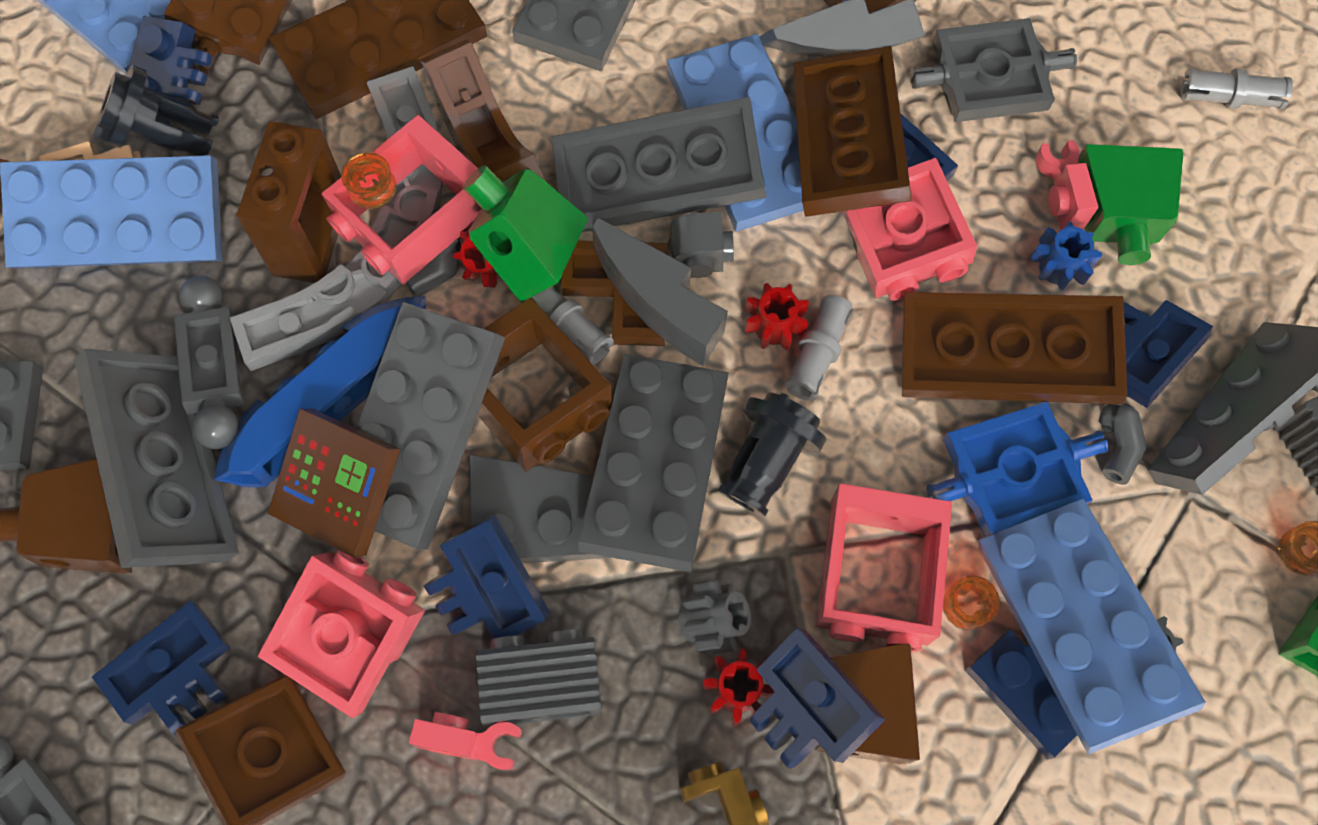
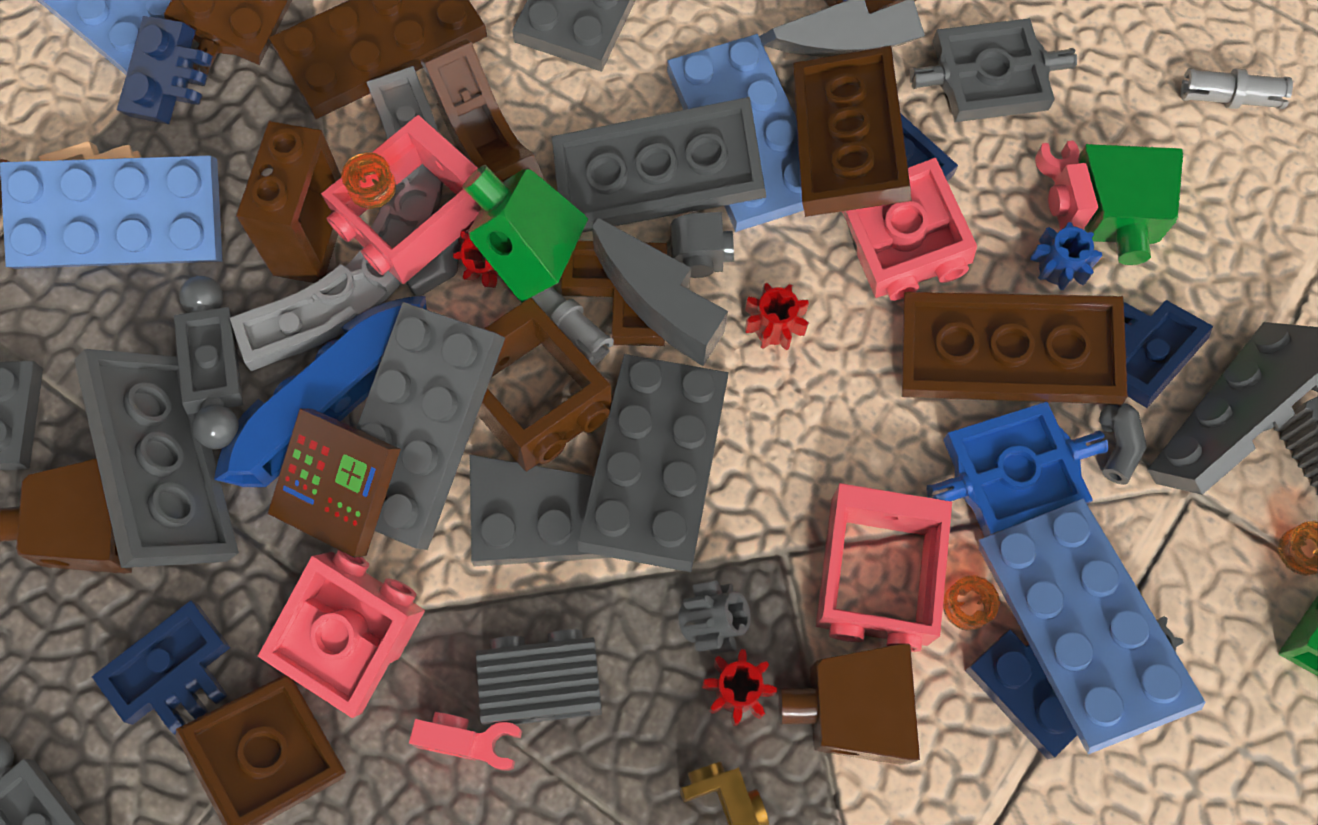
(132, 111): black piece -> none
(487, 583): dark blue hinge -> none
(770, 449): black piece -> none
(812, 703): dark blue hinge -> none
(819, 347): light grey pin -> none

